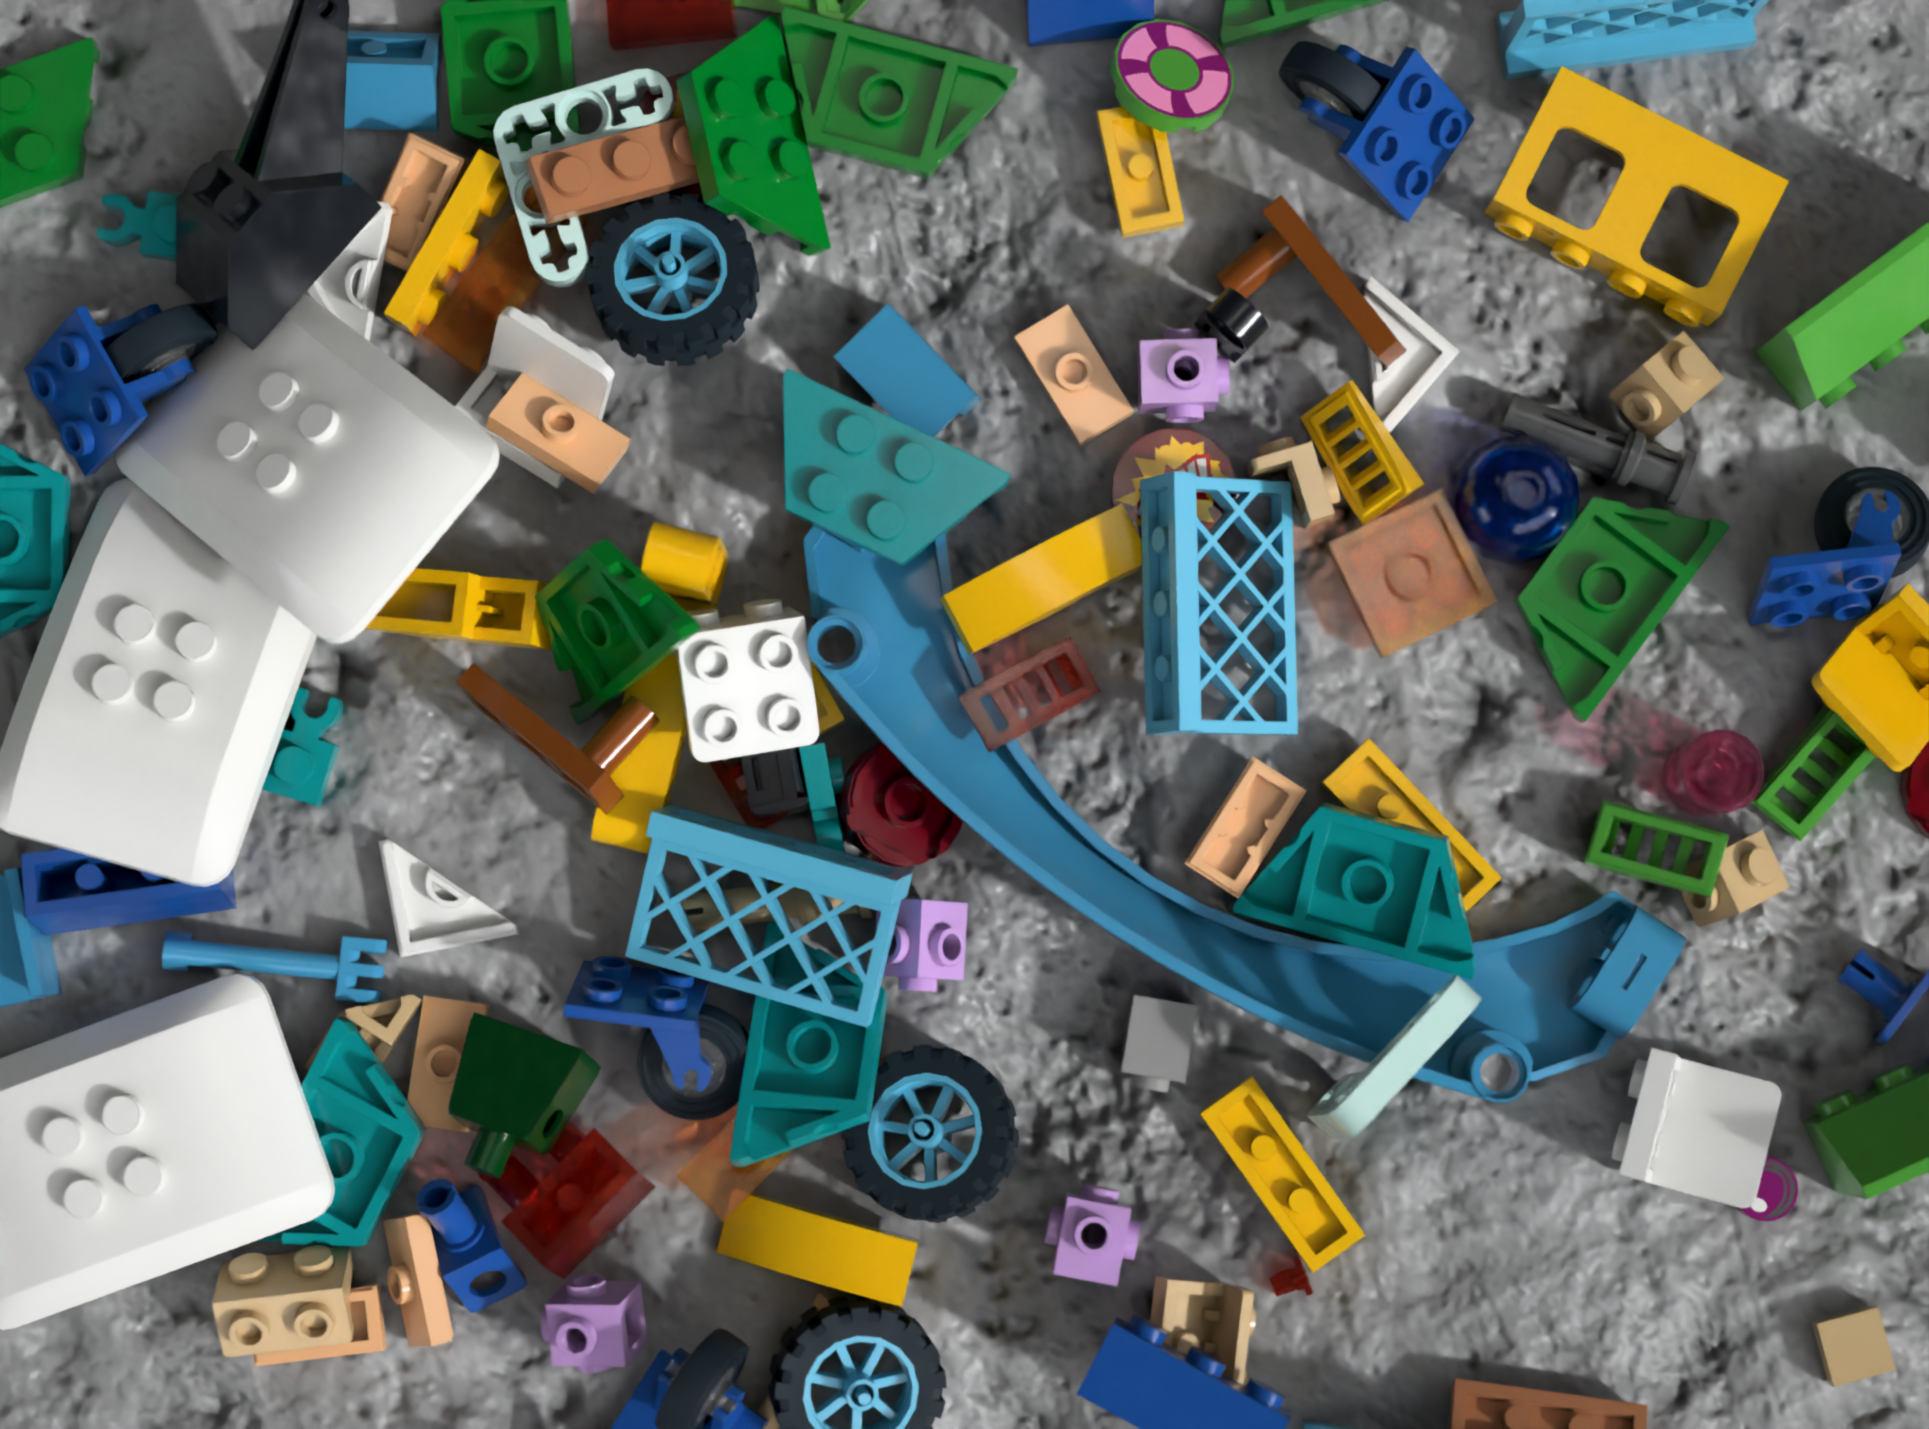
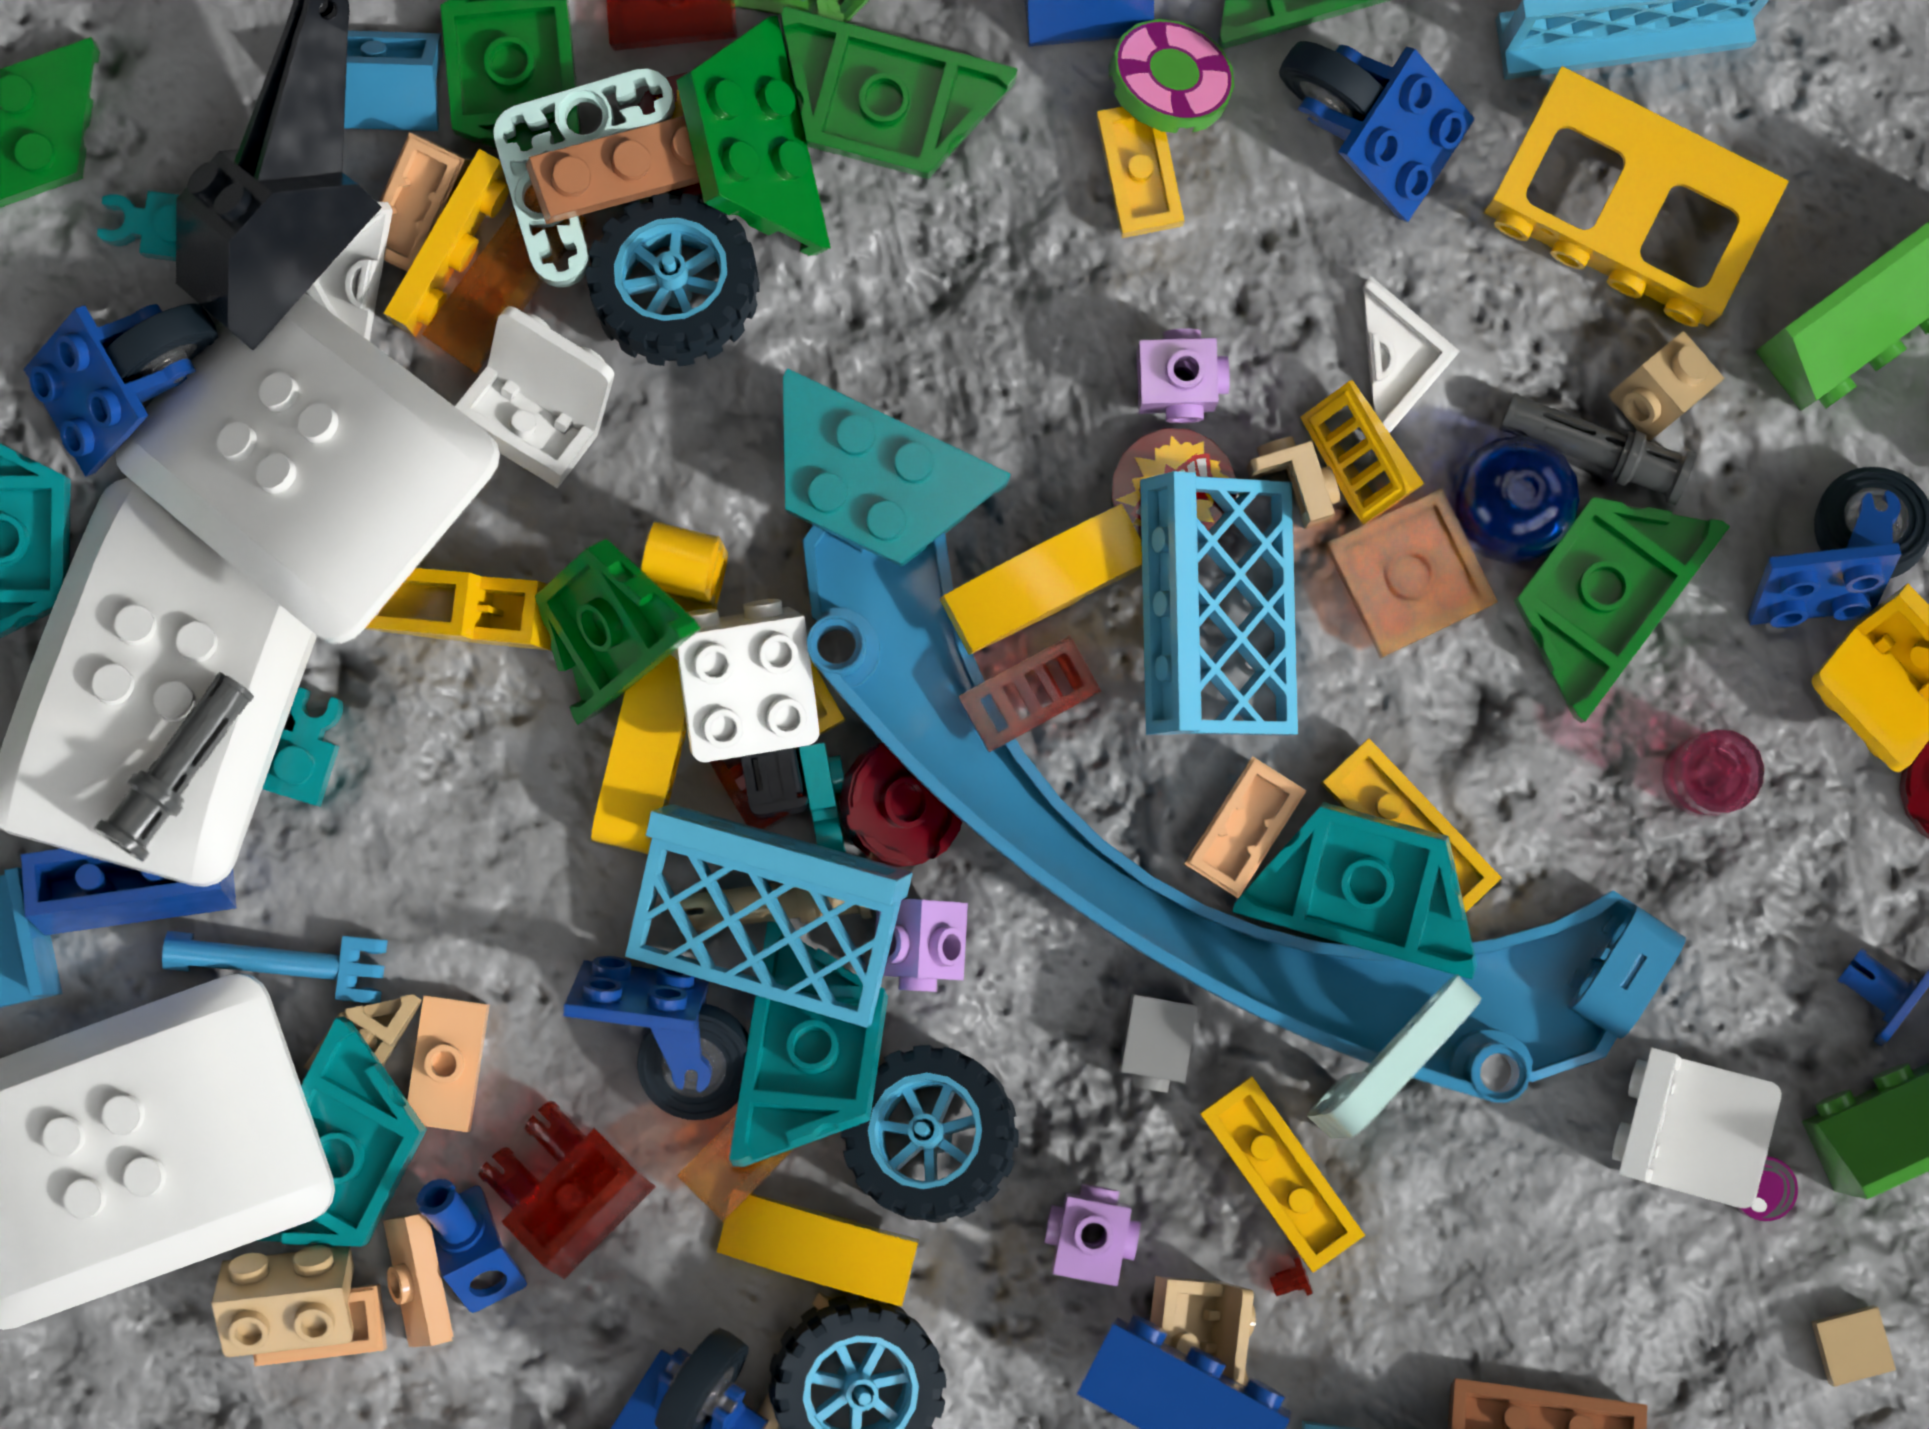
(158, 791): none -> dark grey pin
(432, 910): white tile -> none
(516, 1091): dark green torso -> none
(557, 433): light nougat plate -> none
(583, 769): dark orange piece -> none
(594, 1323): lavender brick -> none
(905, 374): dark azure panel -> none
(1073, 375): light nougat plate -> none
(1233, 323): black piece -> none
(1294, 239): dark orange piece -> none
(1604, 837): bright green slope -> none
(1744, 880): tan bracket -> none
(1798, 755): bright green slope -> none

